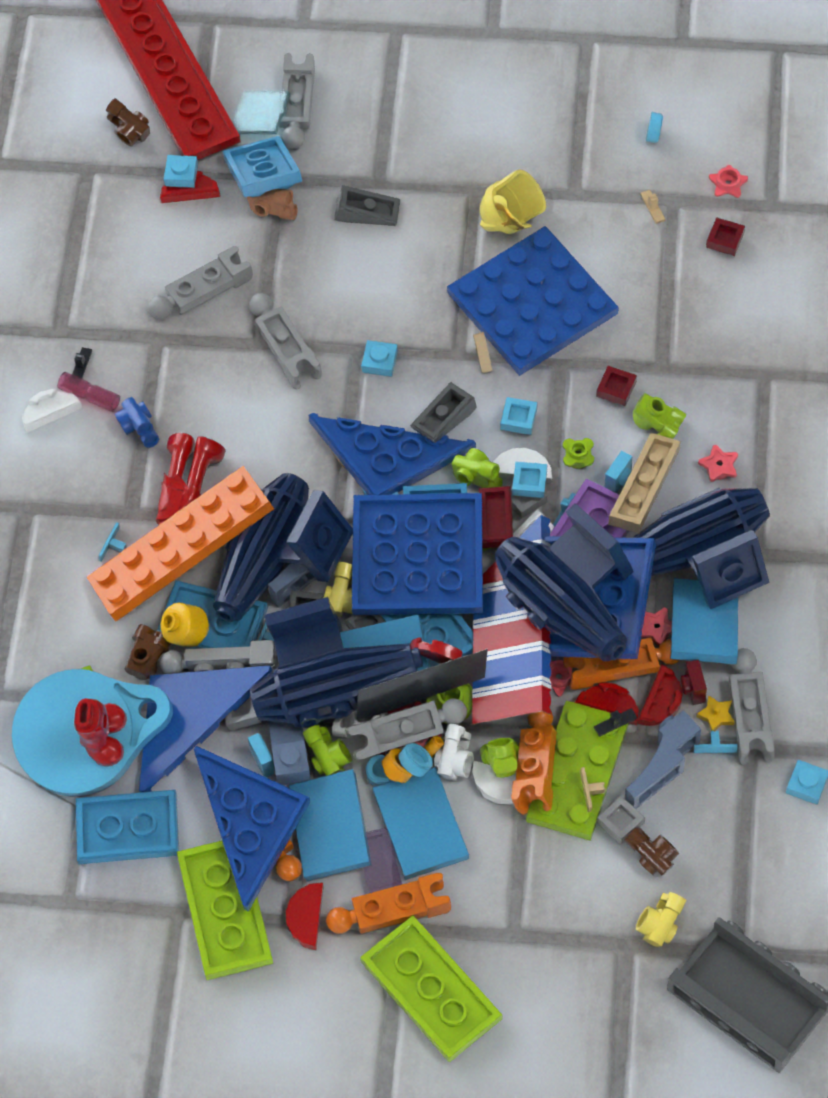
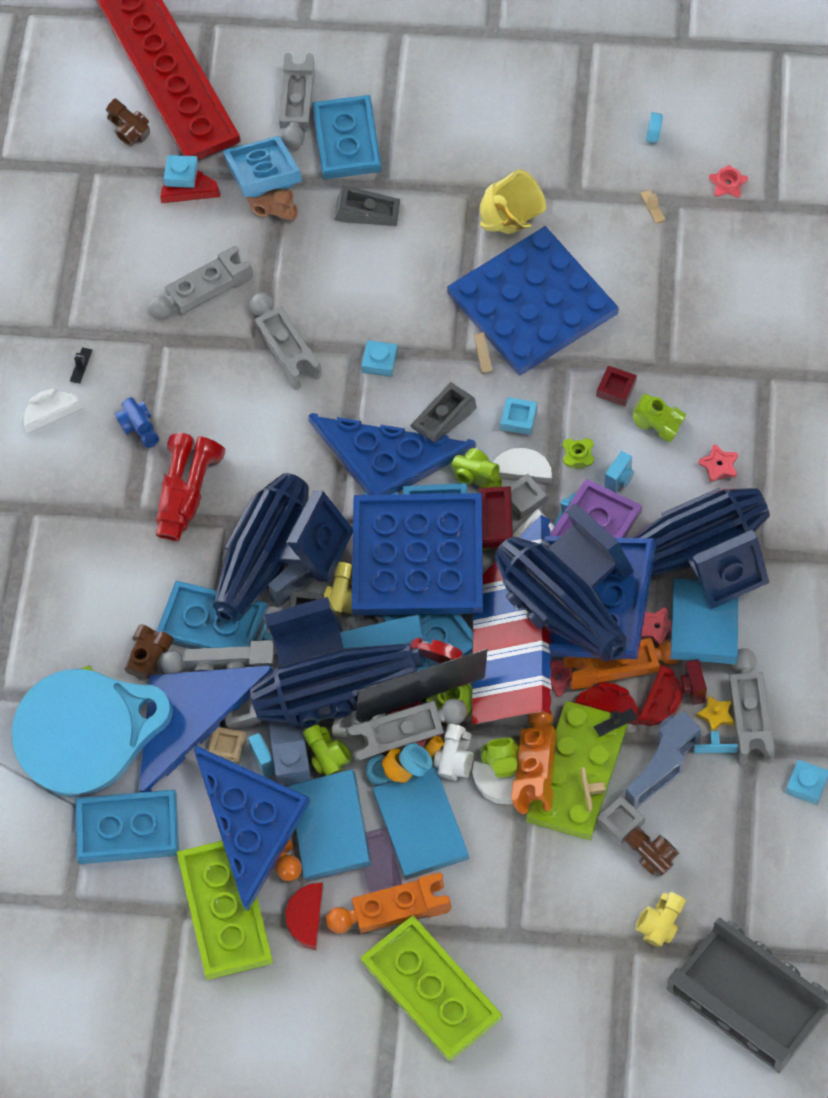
(85, 390): clear pink piece -> none
(94, 724): red piece -> none
(112, 543): medium azure piece -> none
(179, 543): orange plate -> none
(184, 624): yellow head -> none
(228, 744): none -> tan tile
(261, 112): clear light blue piece -> none
(346, 137): none -> dark azure tile
(529, 479): medium azure plate -> none
(644, 483): tan plate -> none
(725, 236): dark red plate -> none

